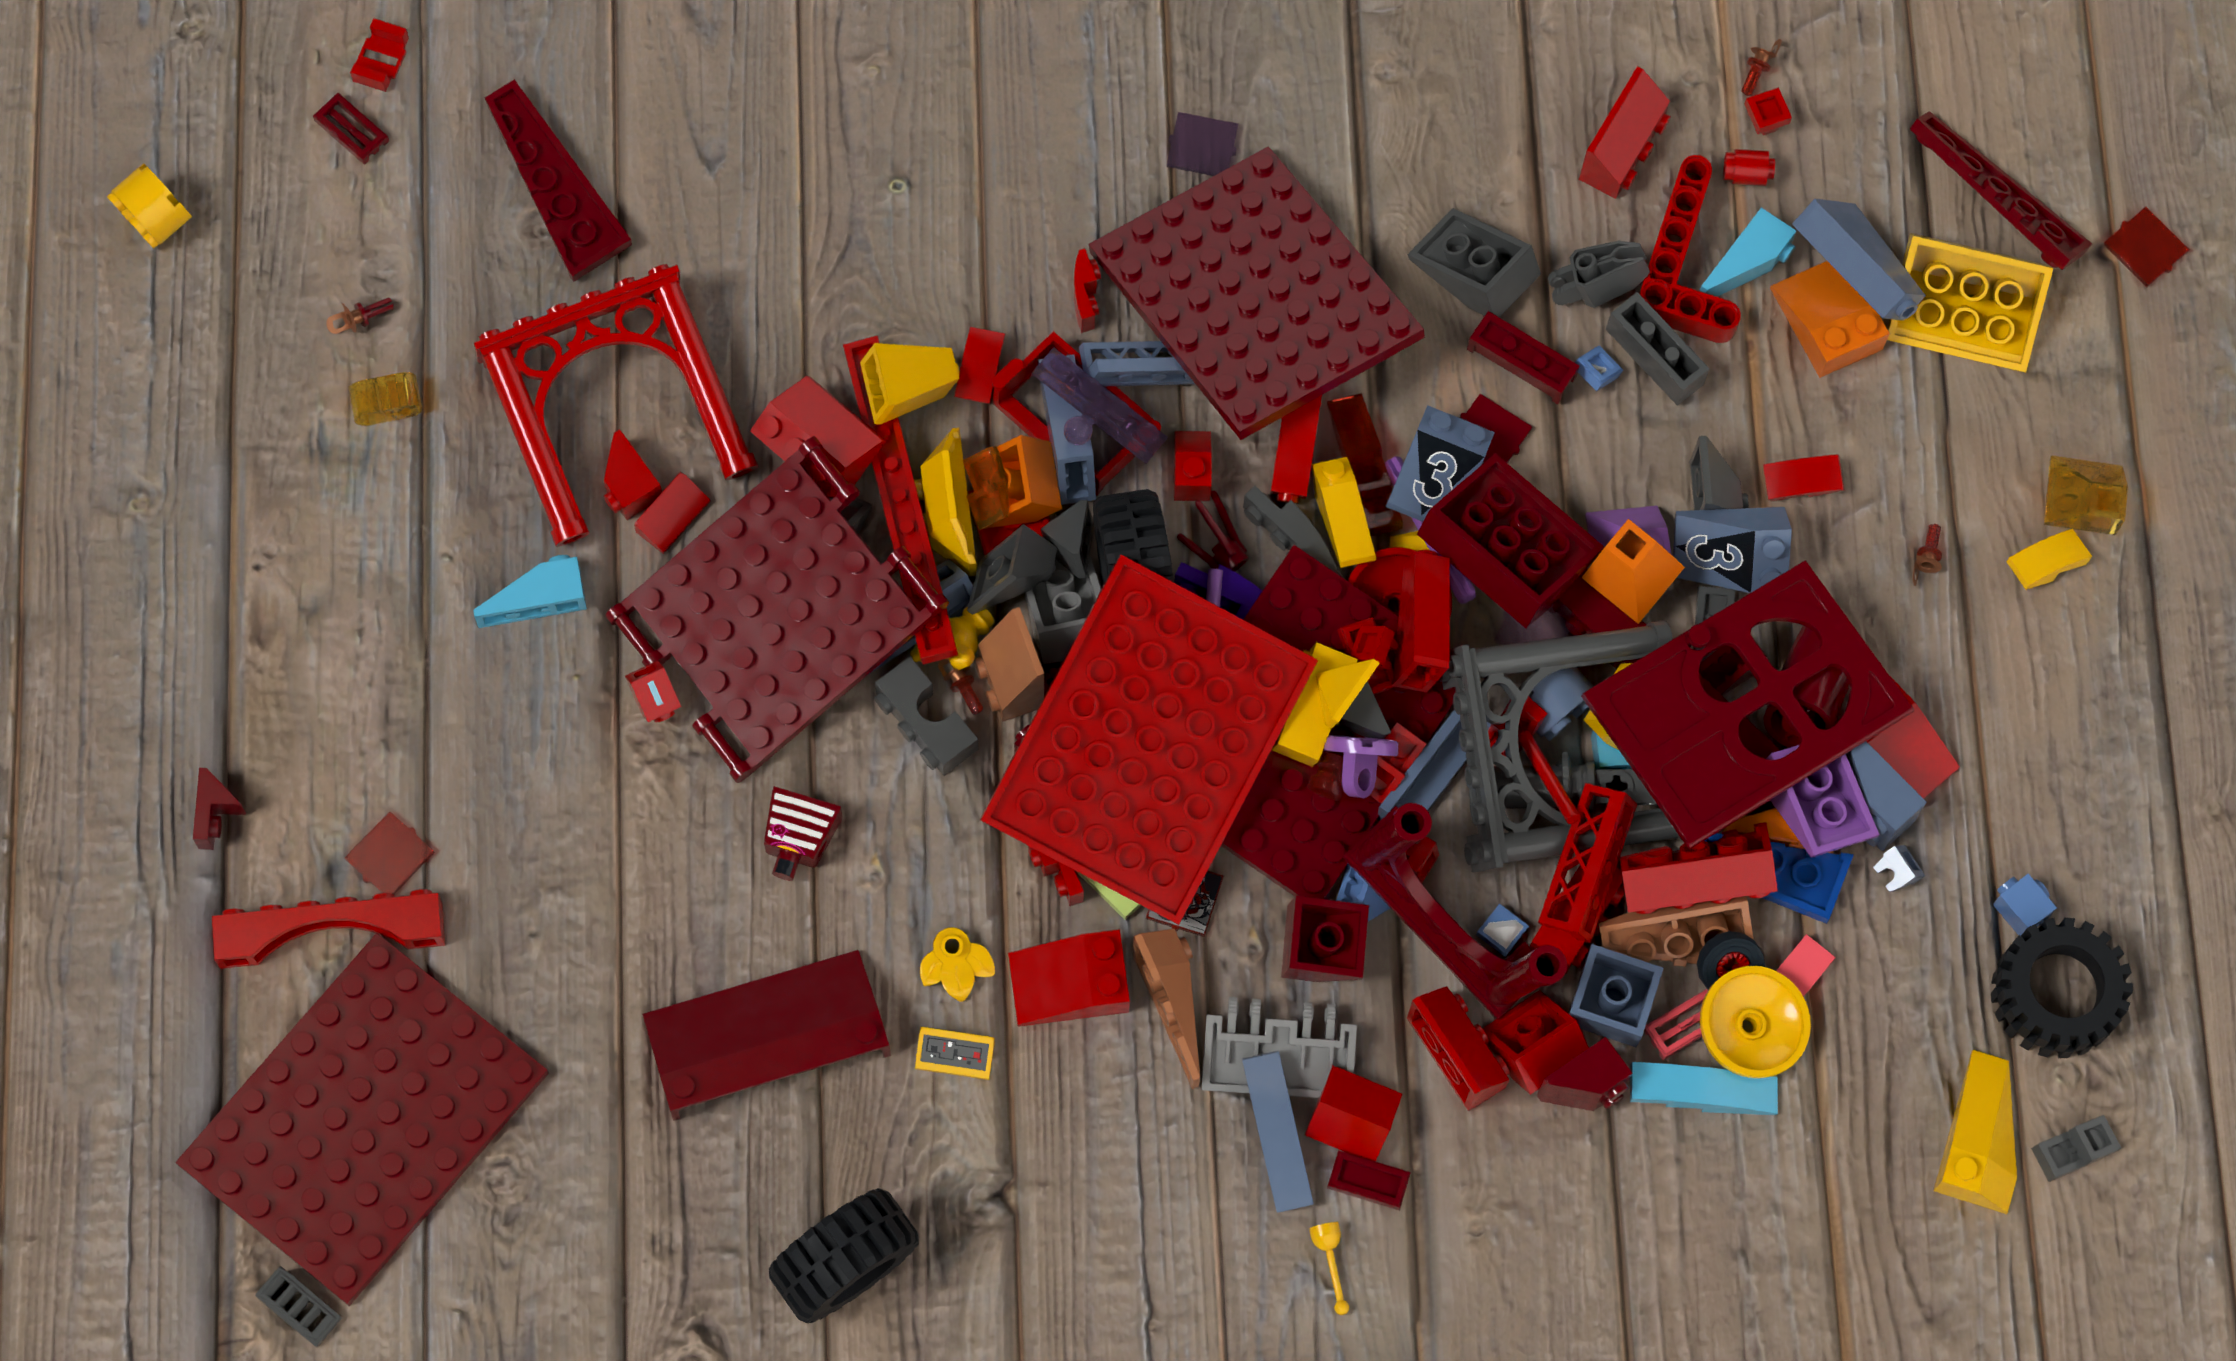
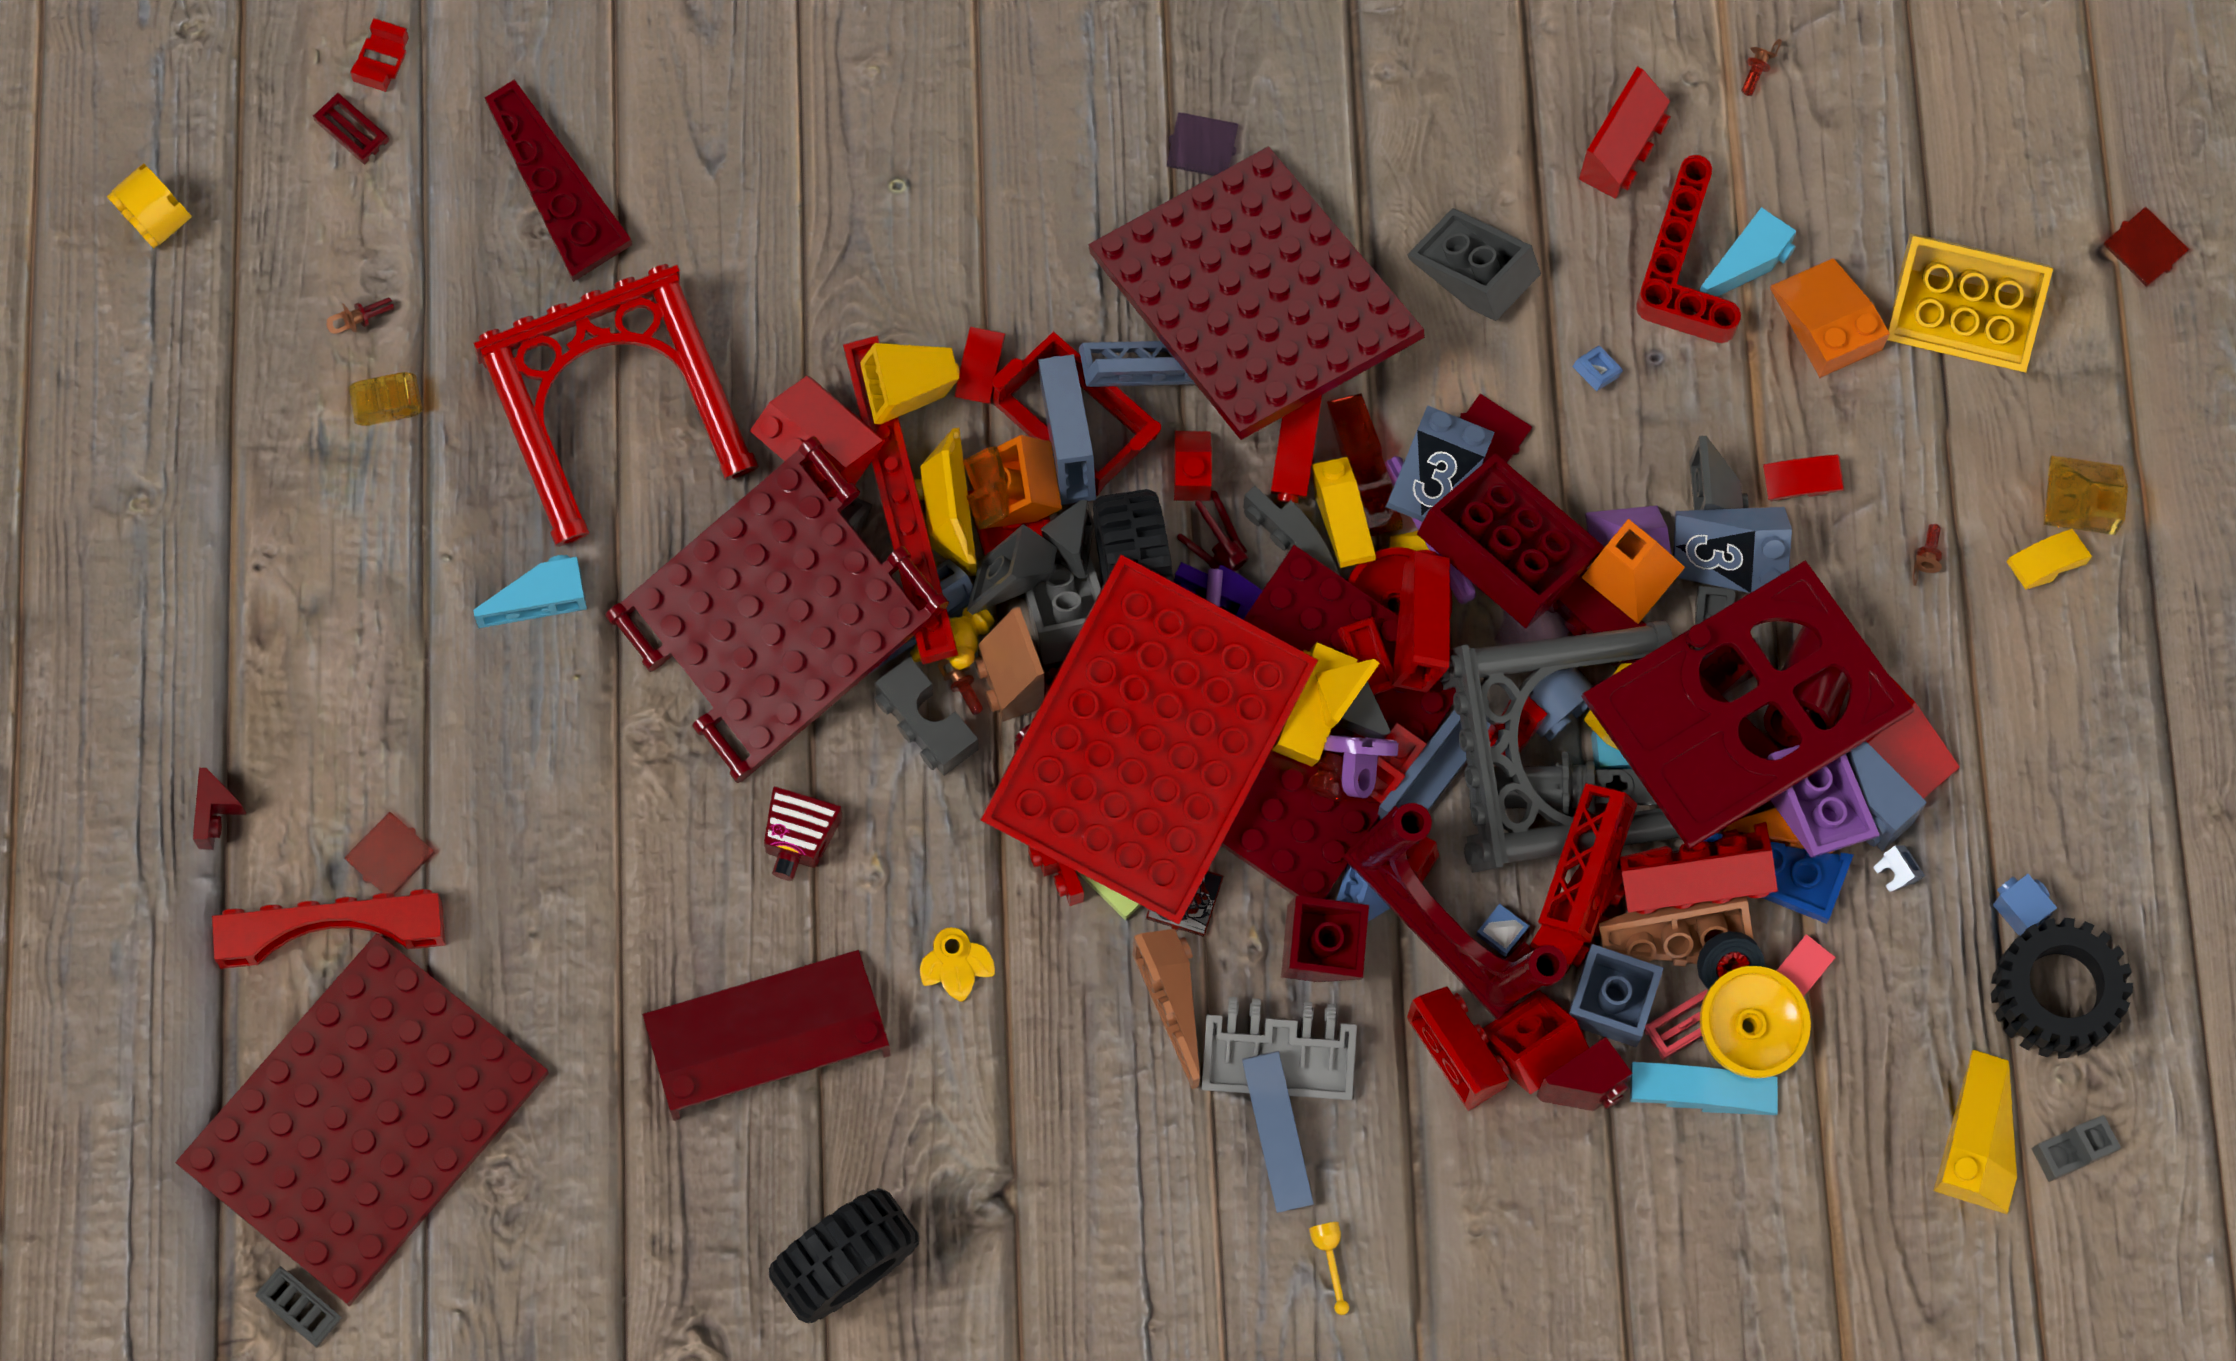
(628, 479): red slope -> none
(653, 692): red brick -> none
(671, 513): red slope -> none
(954, 1053): slope -> none
(1070, 979): red slope -> none
(1085, 286): red slope -> none
(1098, 408): clear purple plate -> none
(1353, 1114): red slope -> none
(1368, 1180): dark red tile -> none
(1374, 643): red tile -> none
(1523, 356): dark red container -> none
(1548, 777): red bar -> none
(1599, 273): dark grey hinge -> none
(1657, 348): dark grey brick -> none
(1748, 167): red brick -> none
(1768, 111): red tile -> none
(1860, 257): sand blue slope -> none
(2039, 224): dark red wing -> none

